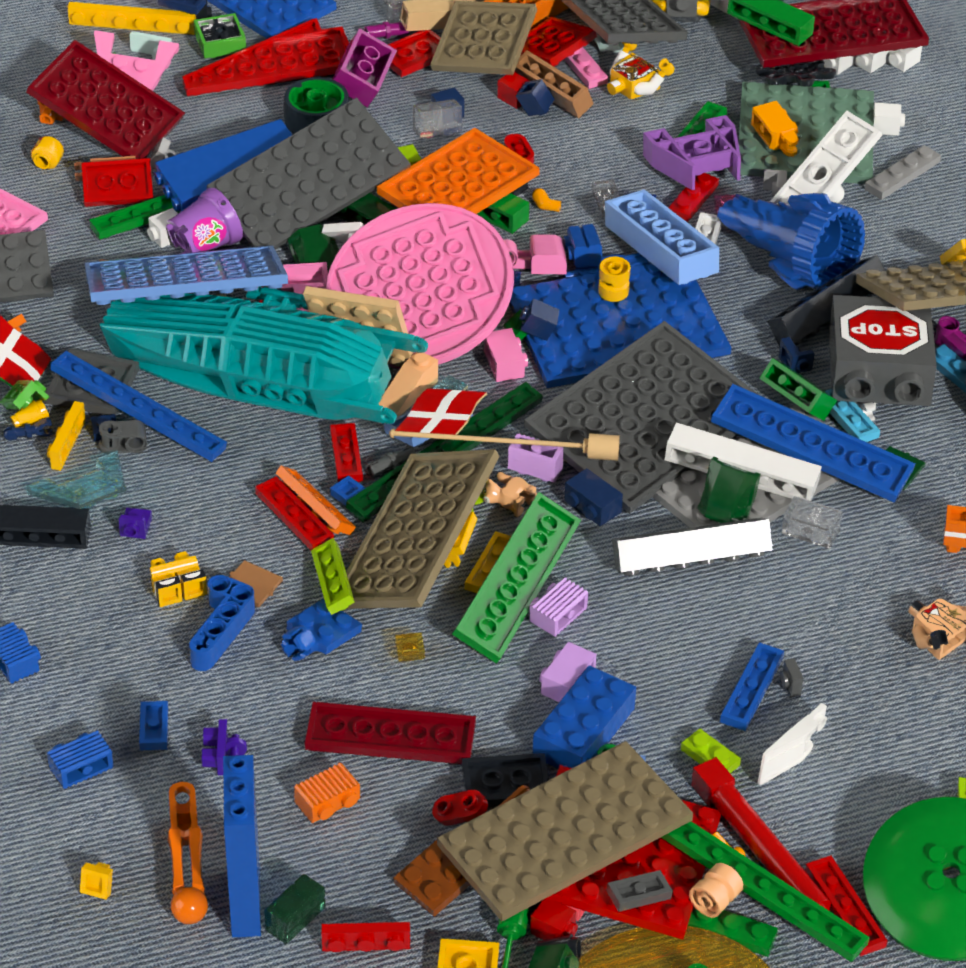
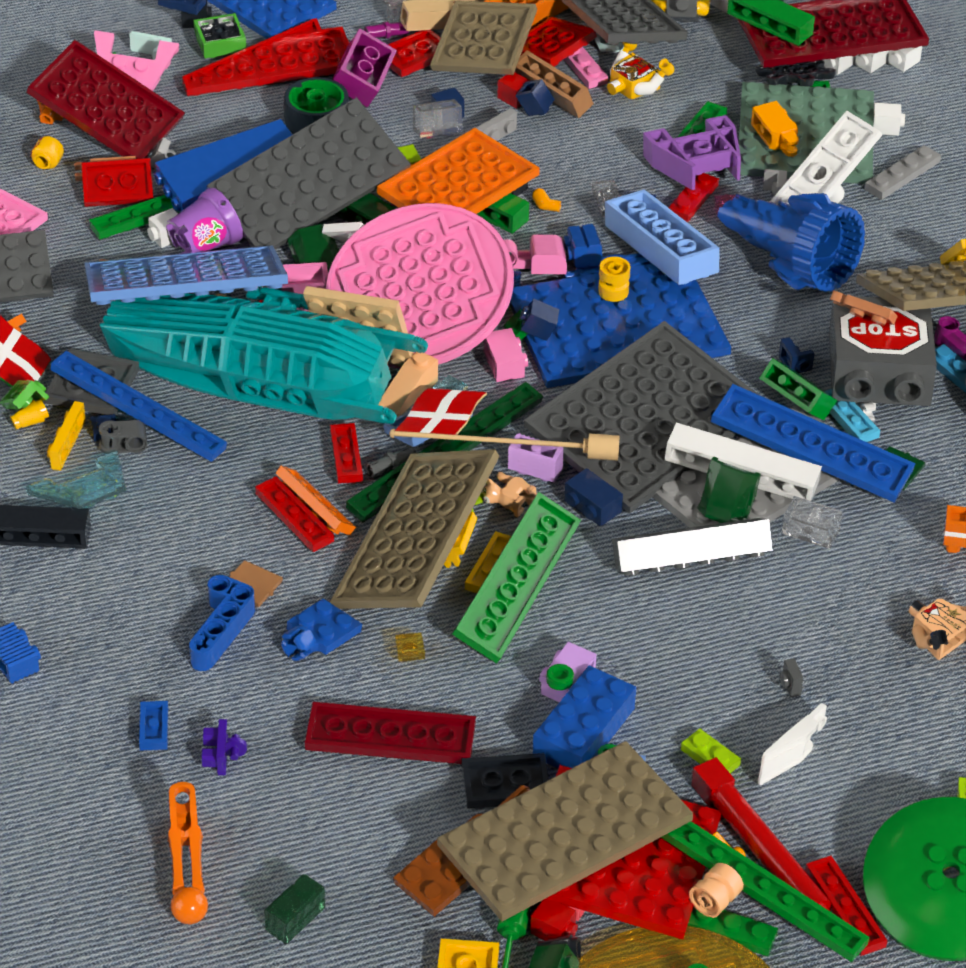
(12, 433): dark blue piece -> none
(80, 759): blue brick -> none
(96, 880): yellow tile -> none
(131, 18): yellow plate -> none
(135, 523): dark purple bracket -> none
(177, 579): yellow hips -> none
(242, 845): blue brick -> none
(327, 793): orange brick -> none
(332, 576): lime plate -> none
(346, 489): blue plate -> none
(366, 936): red plate -> none
(457, 807): red plate -> none
(500, 125): none -> light grey plate
(519, 145): red plate -> none
(558, 606): lavender brick -> none
(560, 677): none -> green tile
(639, 890): dark grey plate -> none
(709, 226): white plate -> none
(752, 686): blue plate -> none
(815, 308): black brick -> none
(860, 307): none -> nougat plate

